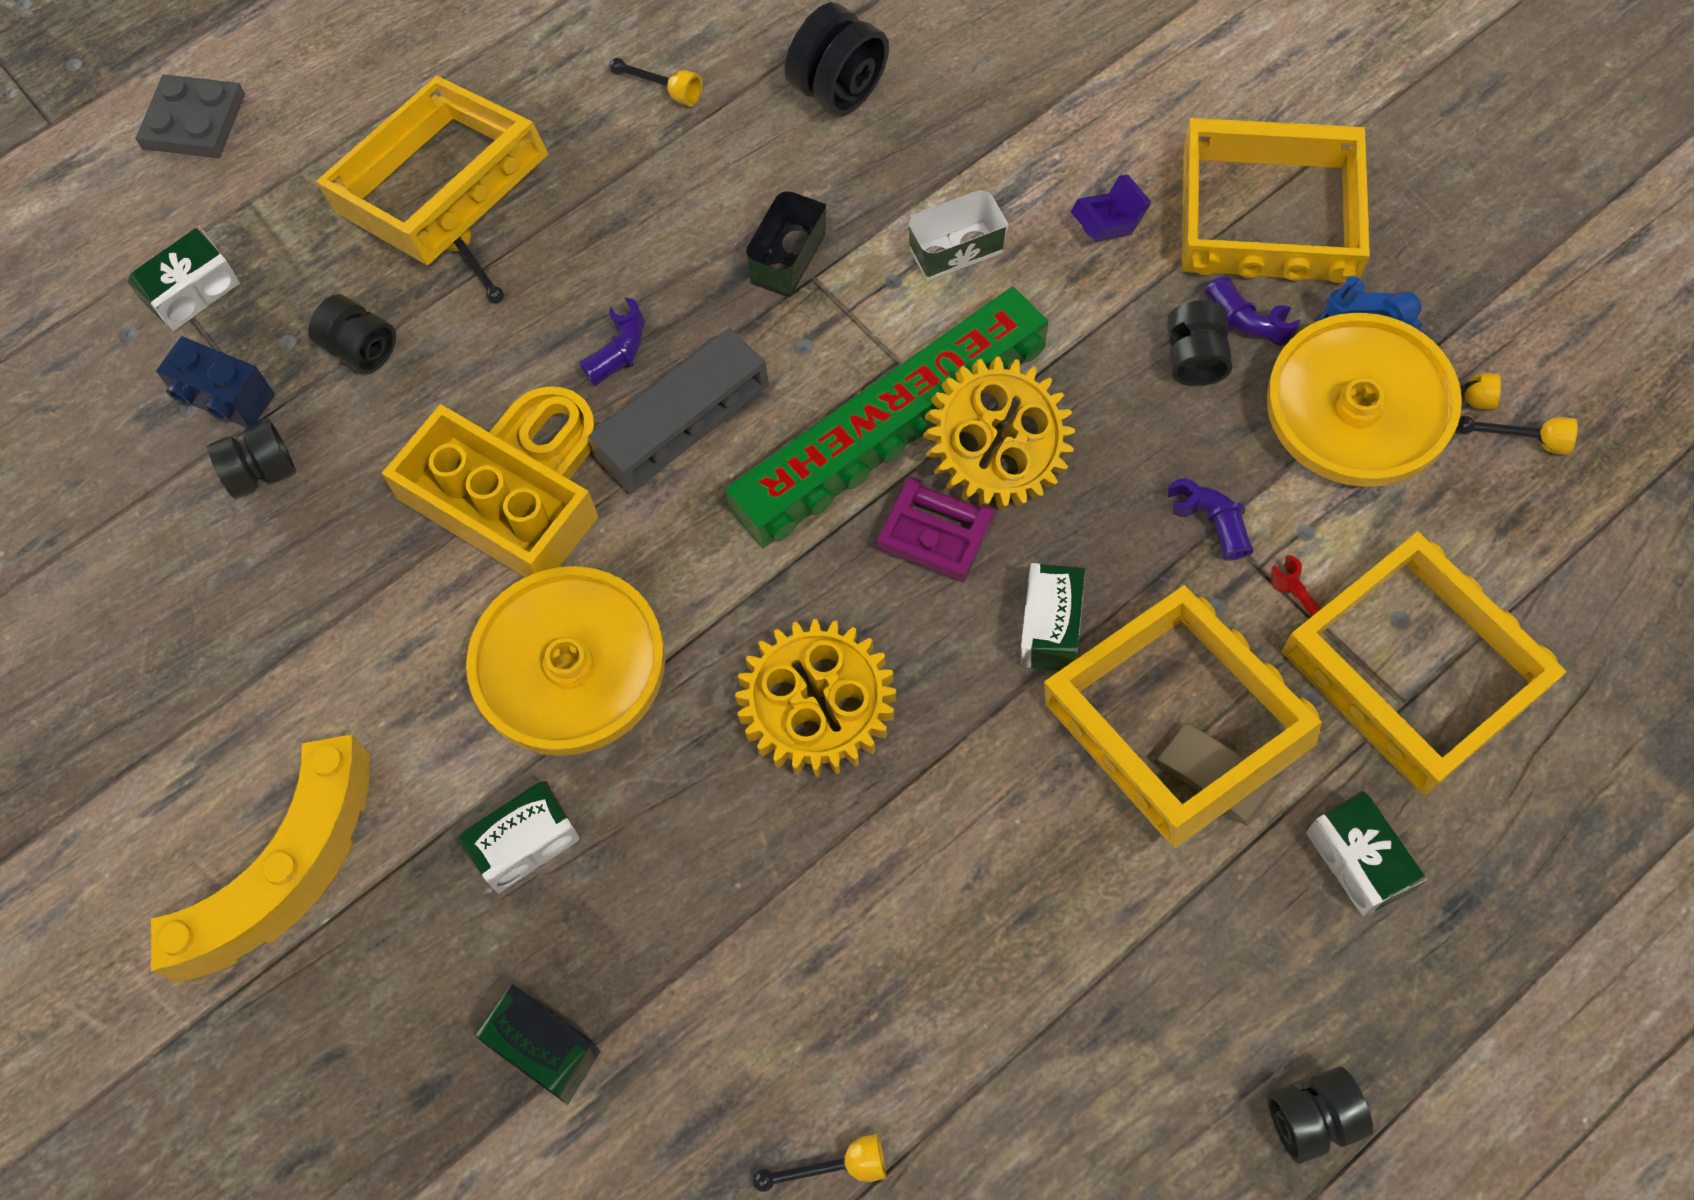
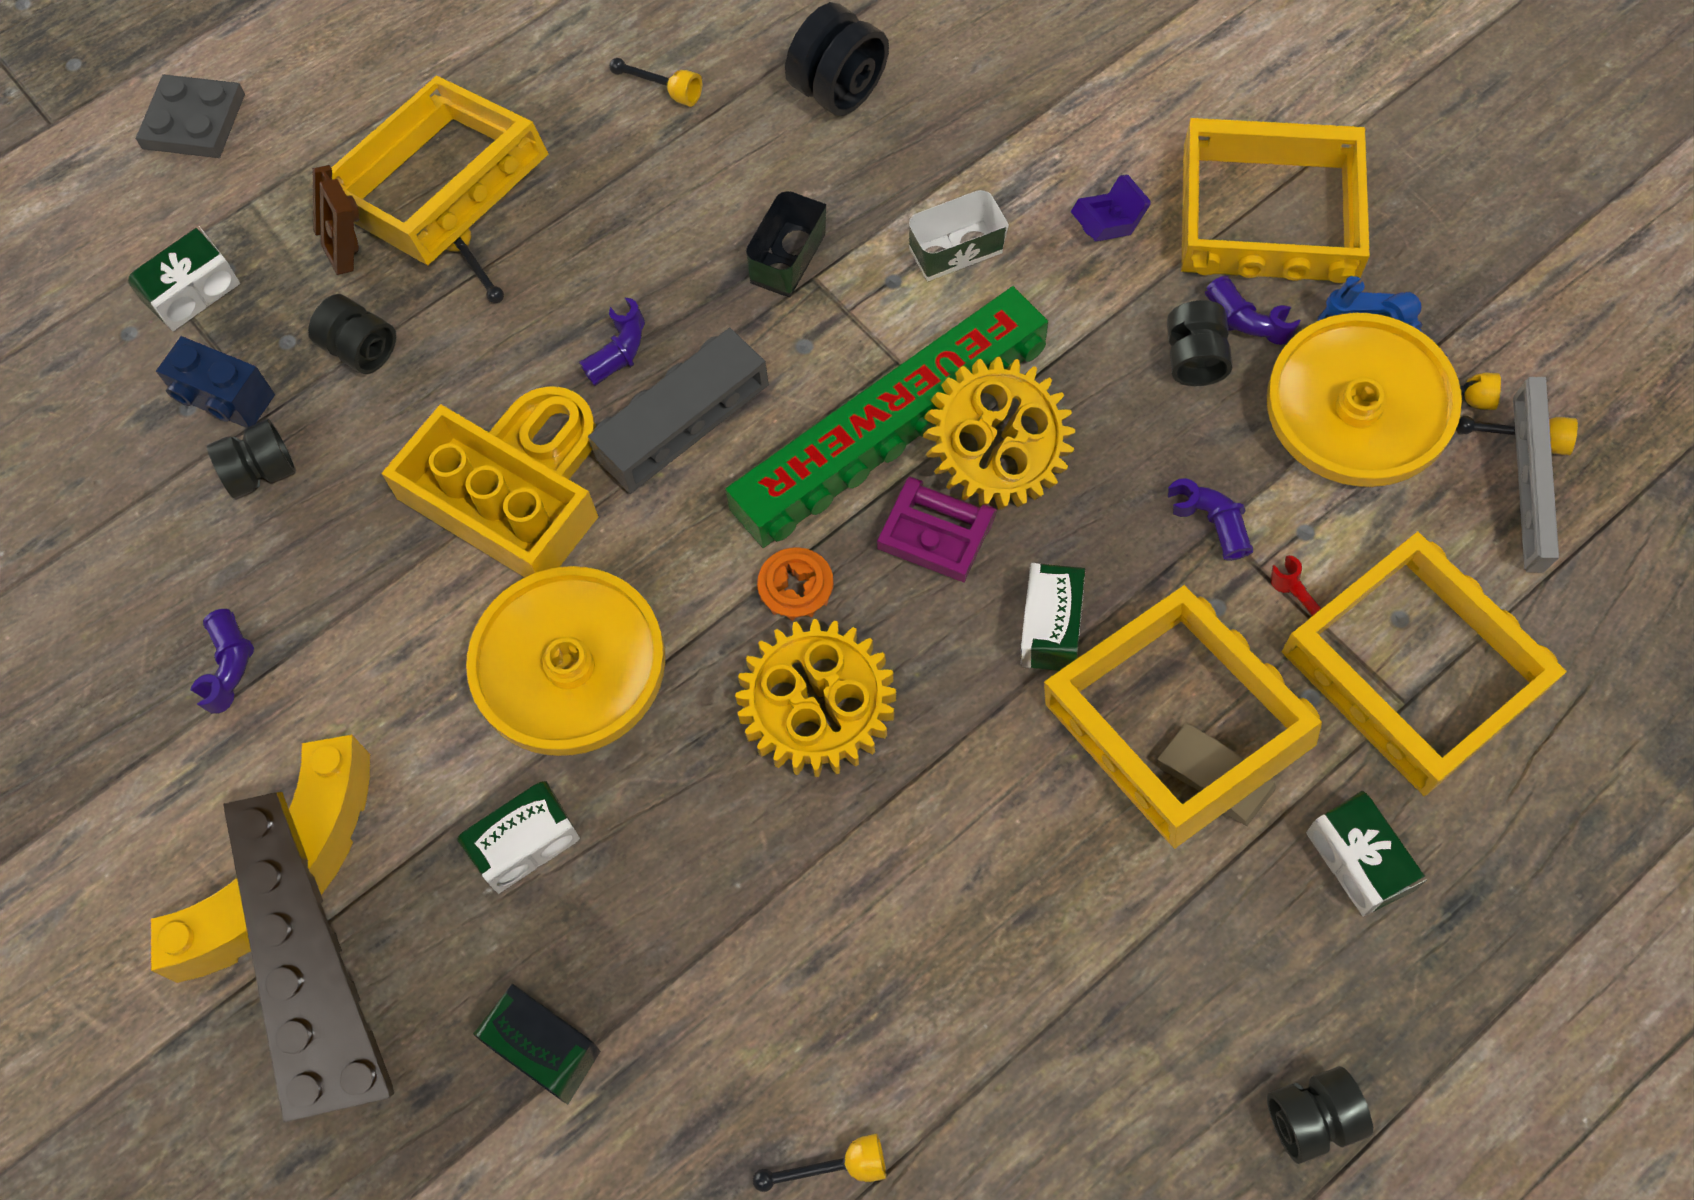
(231, 656): none -> dark purple piece
(309, 1006): none -> dark brown wing
(334, 220): none -> reddish brown plate
(803, 565): none -> orange gear
(1535, 475): none -> light grey tile

